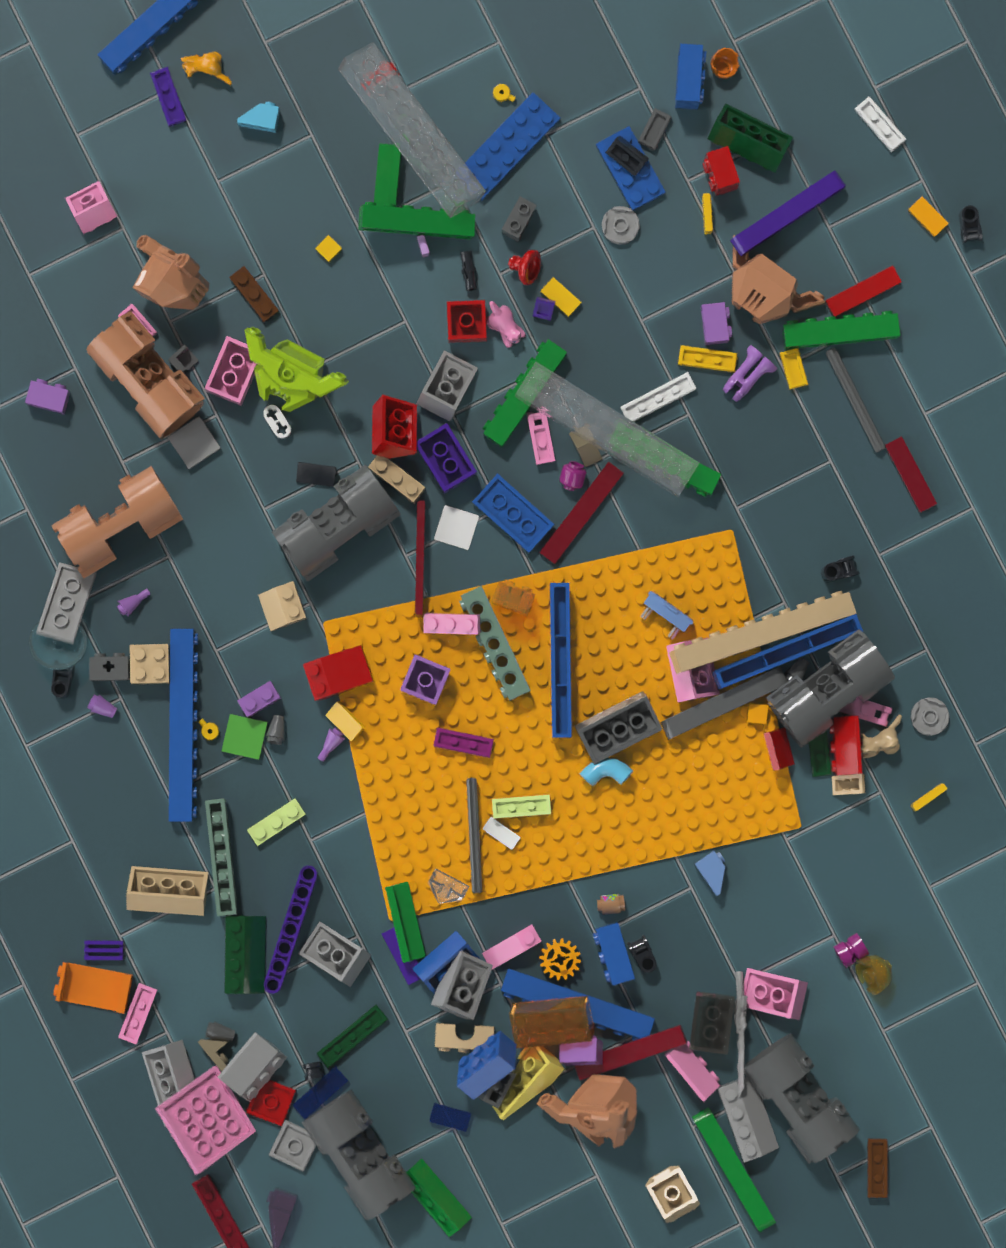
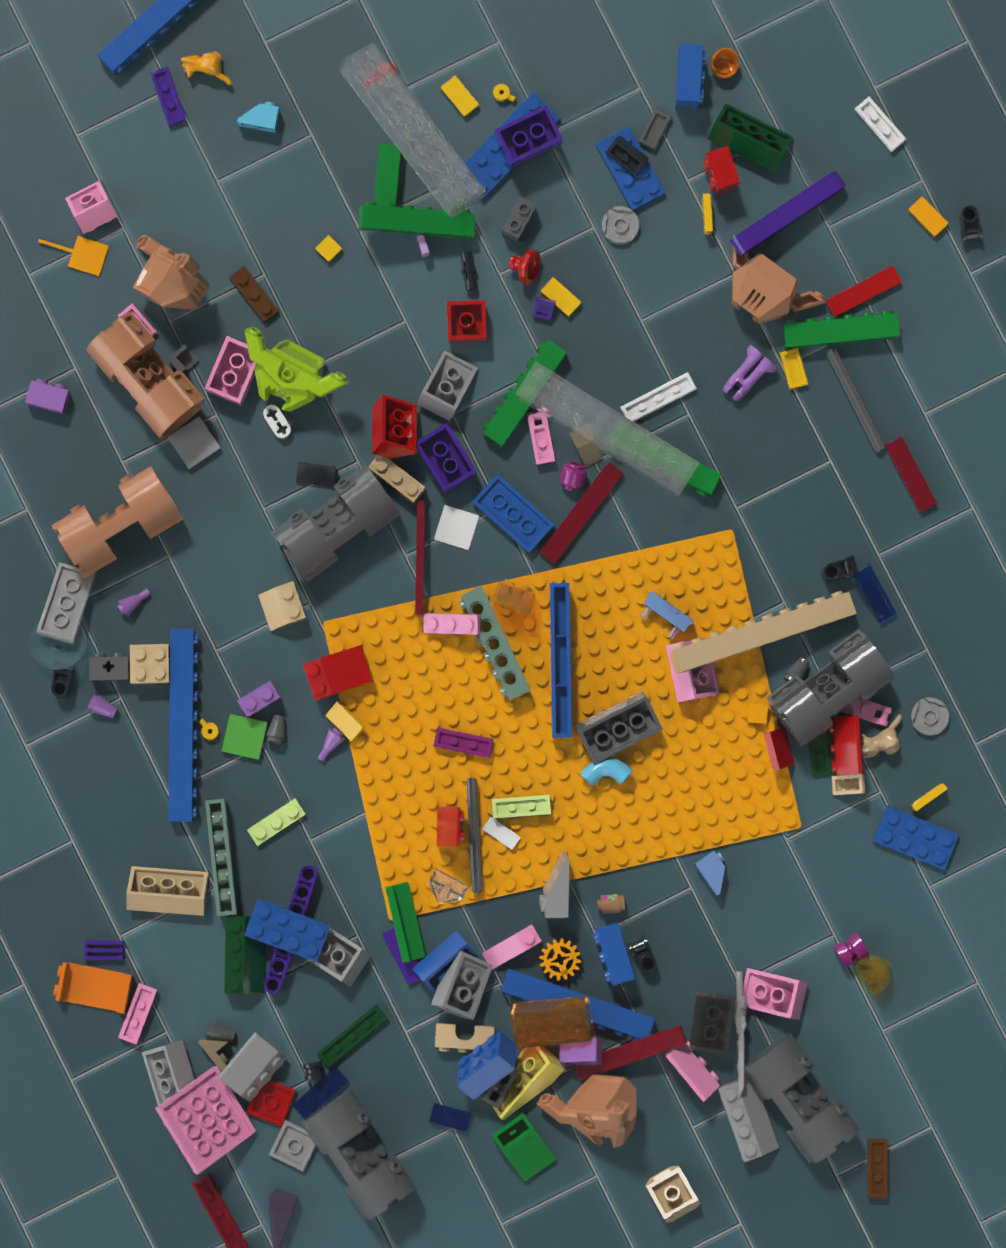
(86, 255): none -> light orange piece
(287, 930): none -> blue plate
(425, 679): medium lavender brick -> none
(437, 1199): green panel -> none
(449, 826): none -> red slope
(459, 96): none -> yellow tile
(503, 322): bright pink animal -> none
(523, 1146): none -> green slope
(528, 136): none -> dark purple brick
(556, 890): none -> light grey slope
(707, 358): yellow tile -> none
(715, 323): medium lavender brick -> none
(724, 703): dark grey beam -> none
(733, 1169): green beam -> none
(786, 652): blue brick -> none
(874, 593): none -> clear blue tile
(915, 837): none -> blue plate

